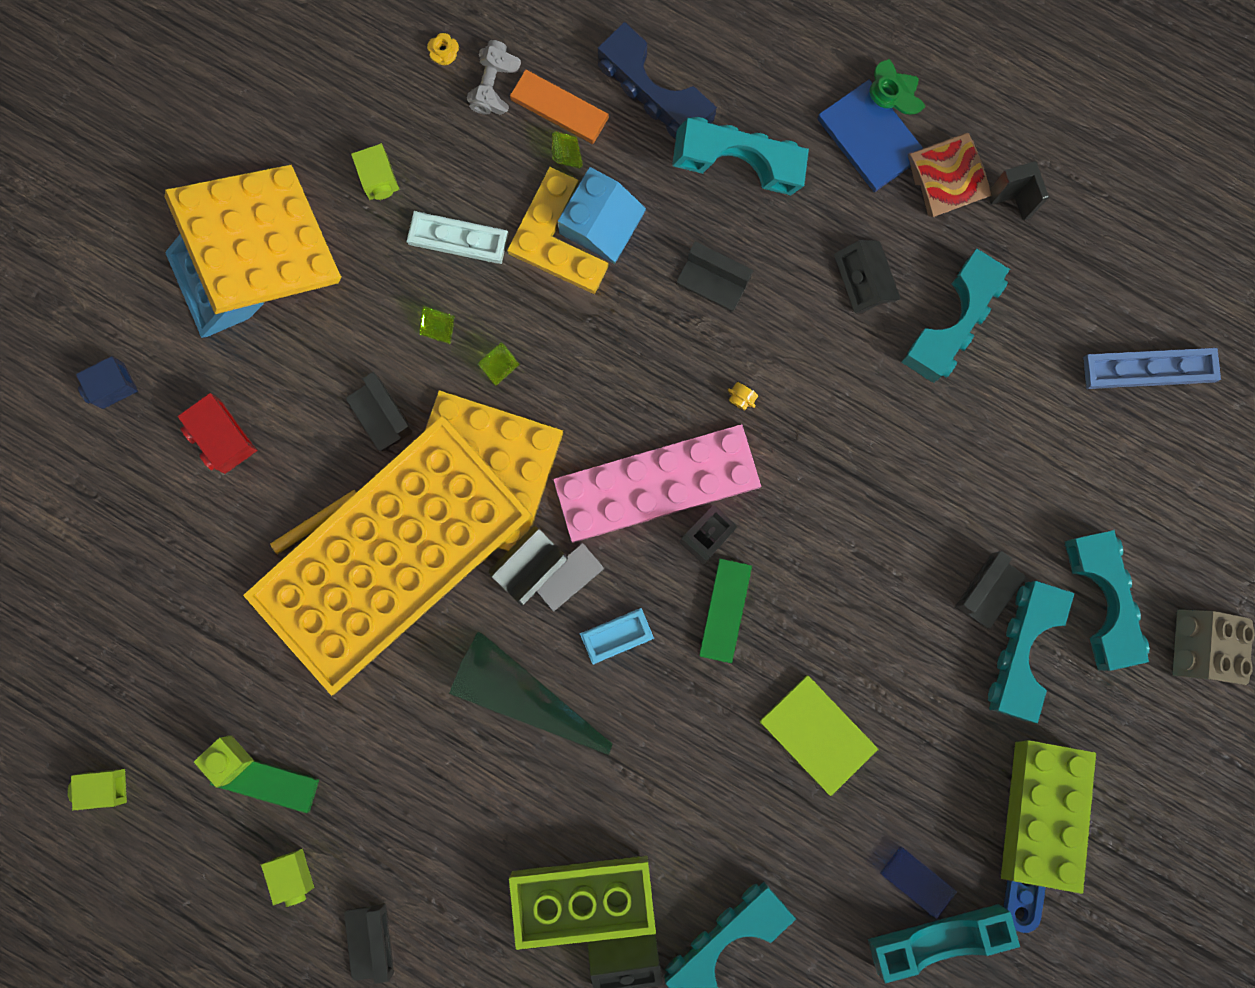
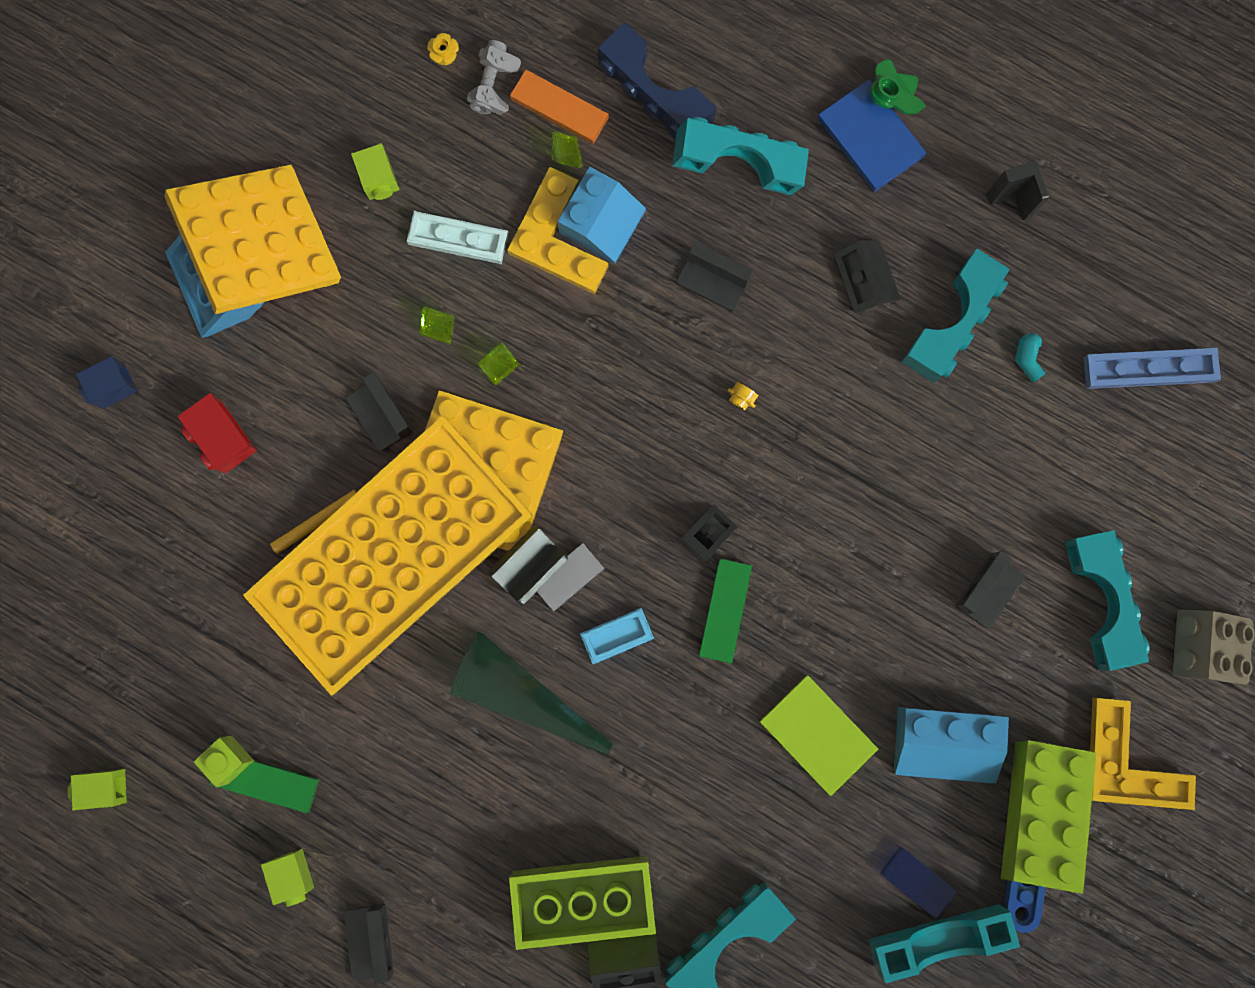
(657, 483): bright pink plate -> none
(949, 174): slope -> none
(950, 745): none -> dark azure slope
(1016, 688): teal arch -> none
(1027, 354): none -> teal arm
(1112, 777): none -> yellow plate

